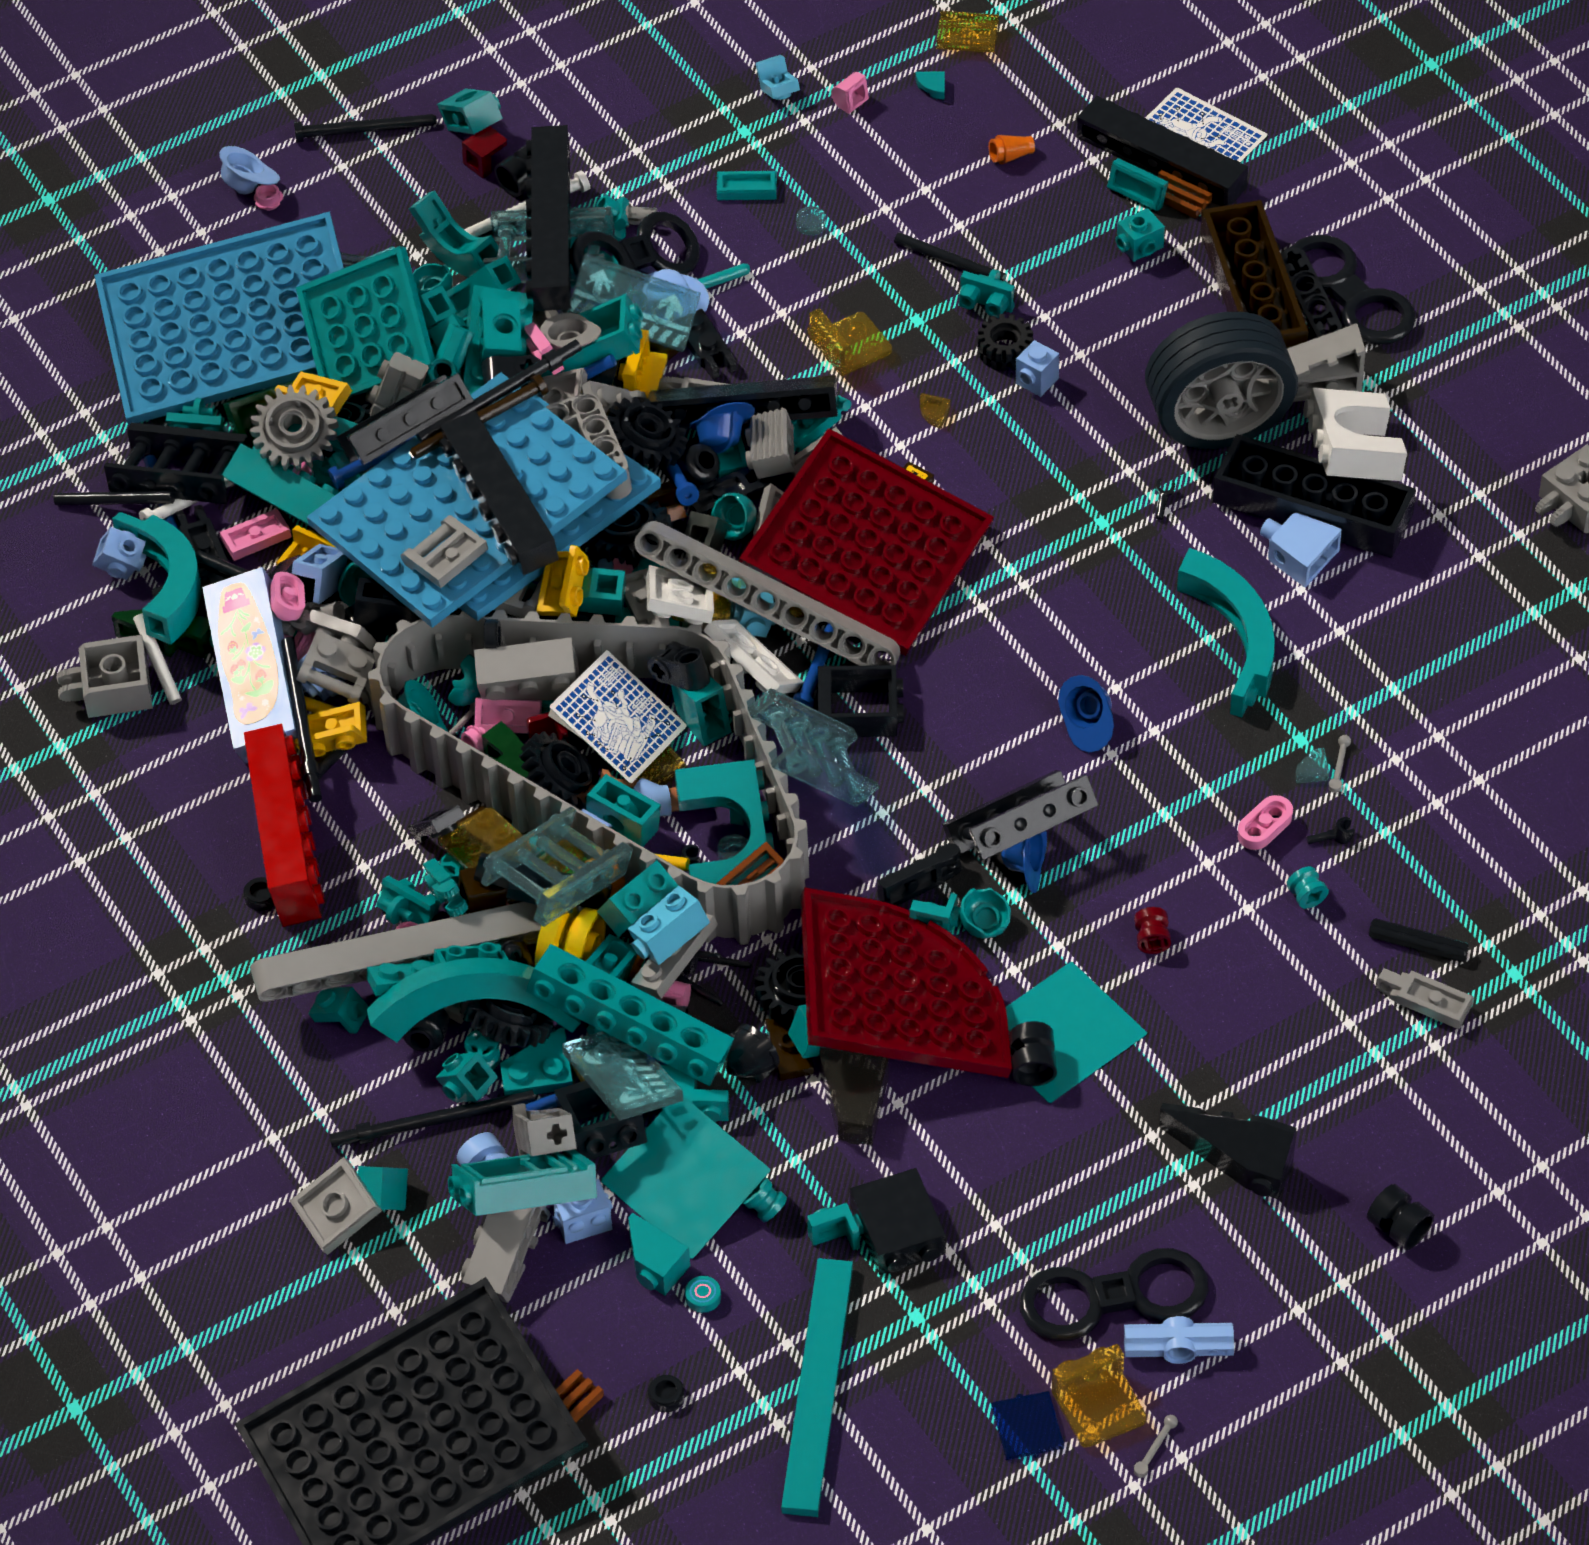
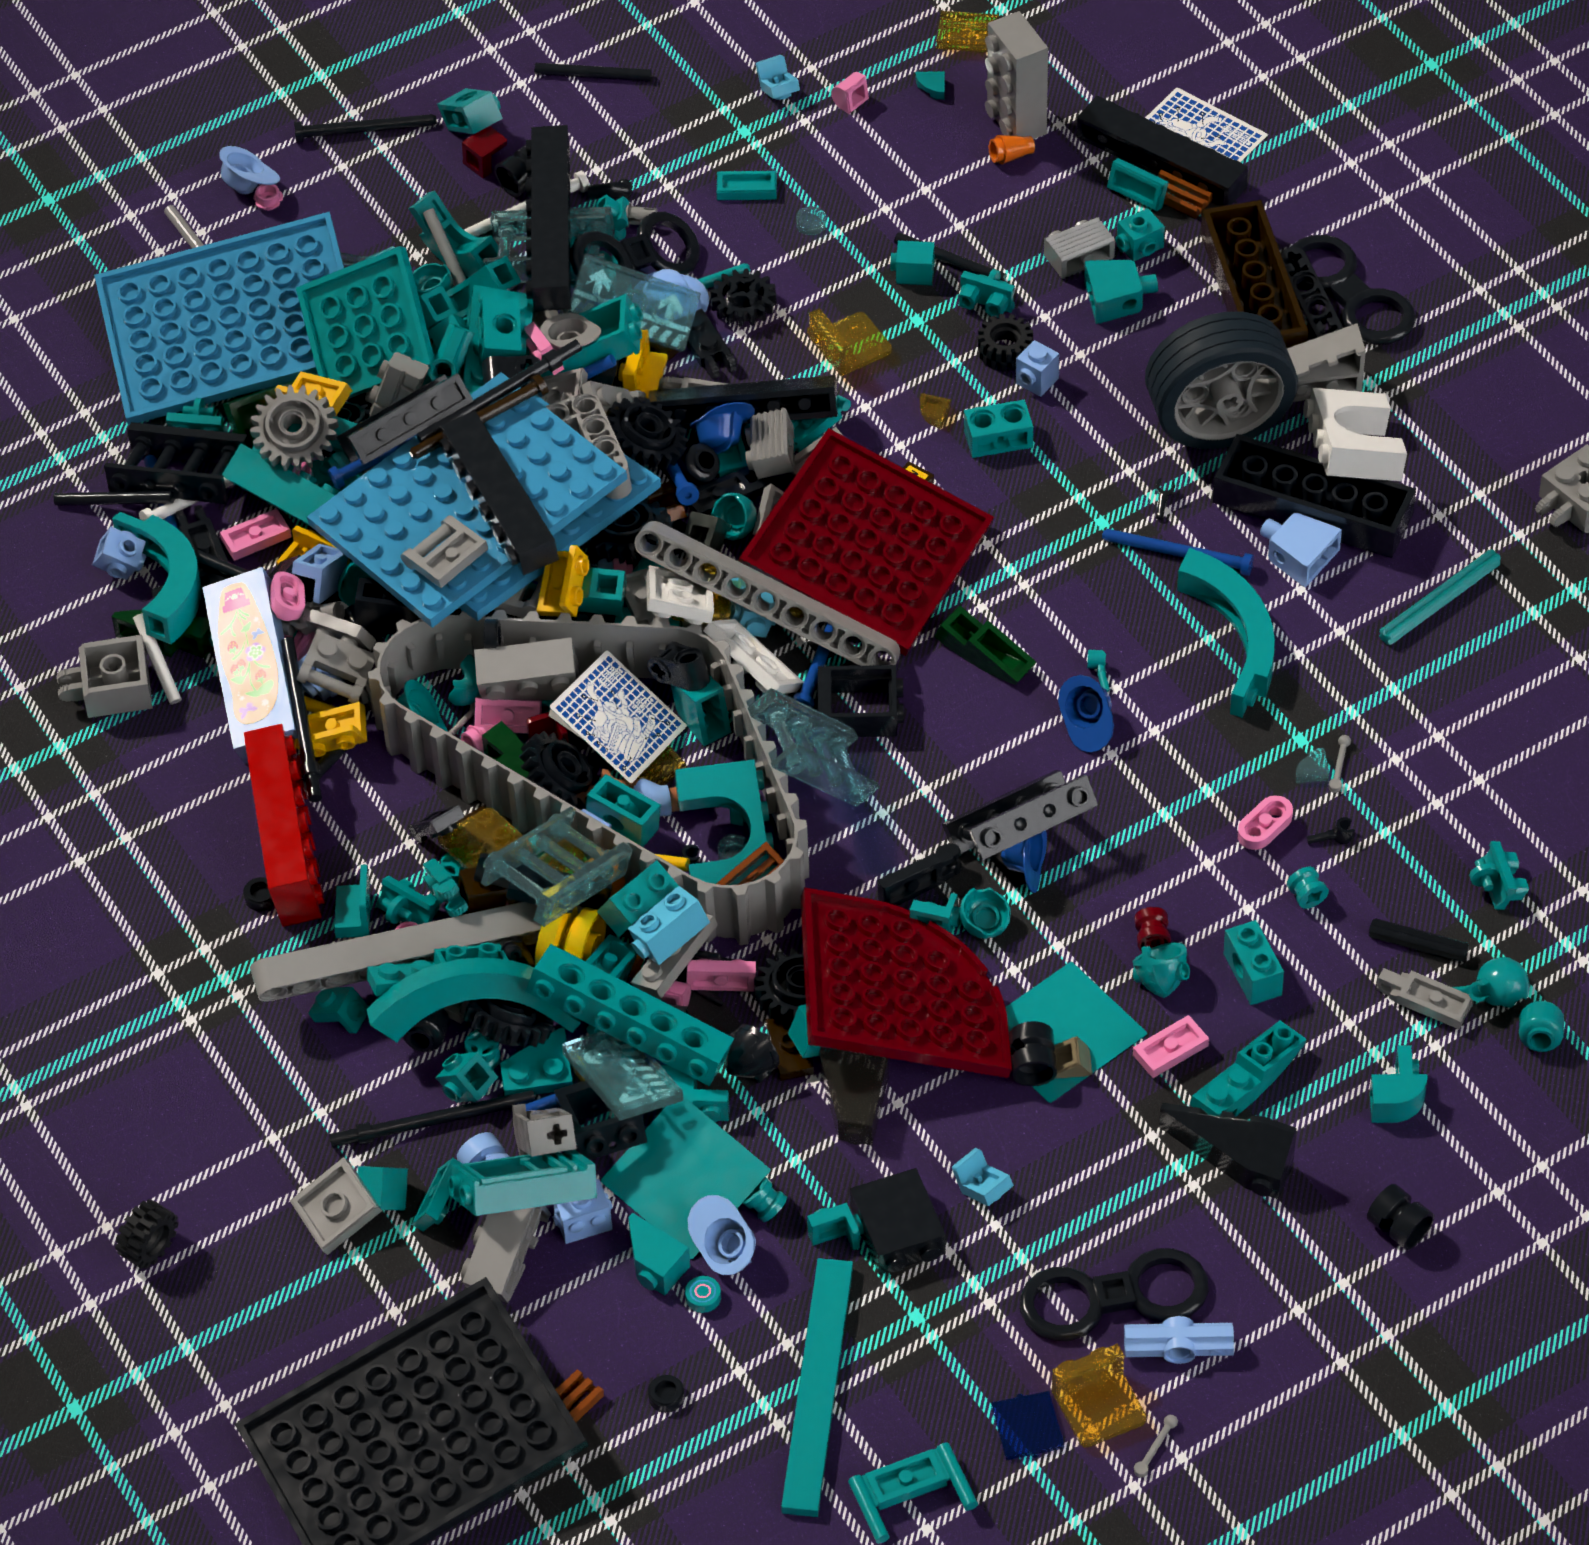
(146, 1234): none -> black tyre
(182, 226): none -> light grey bar
(353, 908): none -> teal panel
(433, 1205): none -> teal plate
(444, 246): none -> light grey bar
(593, 71): none -> black bar
(613, 189): none -> black arm
(721, 975): none -> bright pink plate
(721, 1234): none -> light blue piece
(743, 297): none -> black gear
(906, 1481): none -> teal plate
(914, 262): none -> teal brick
(979, 1179): none -> medium azure bracket
(984, 646): none -> dark green slope
(998, 428): none -> teal brick
(1016, 77): none -> light grey brick
(1073, 1059): none -> dark tan slope
(1083, 242): none -> light grey brick
(1097, 660): none -> teal hand
(1116, 288): none -> teal torso
(1161, 968): none -> teal helmet
(1170, 1046): none -> bright pink plate
(1243, 563): none -> blue bar
(1251, 1073): none -> teal slope
(1253, 962): none -> teal brick
(1399, 1094): none -> teal brick
(1439, 597): none -> teal axle
(1473, 991): none -> teal hand
(1496, 876): none -> teal hips
(1506, 981): none -> teal hair
(1541, 1026): none -> teal head

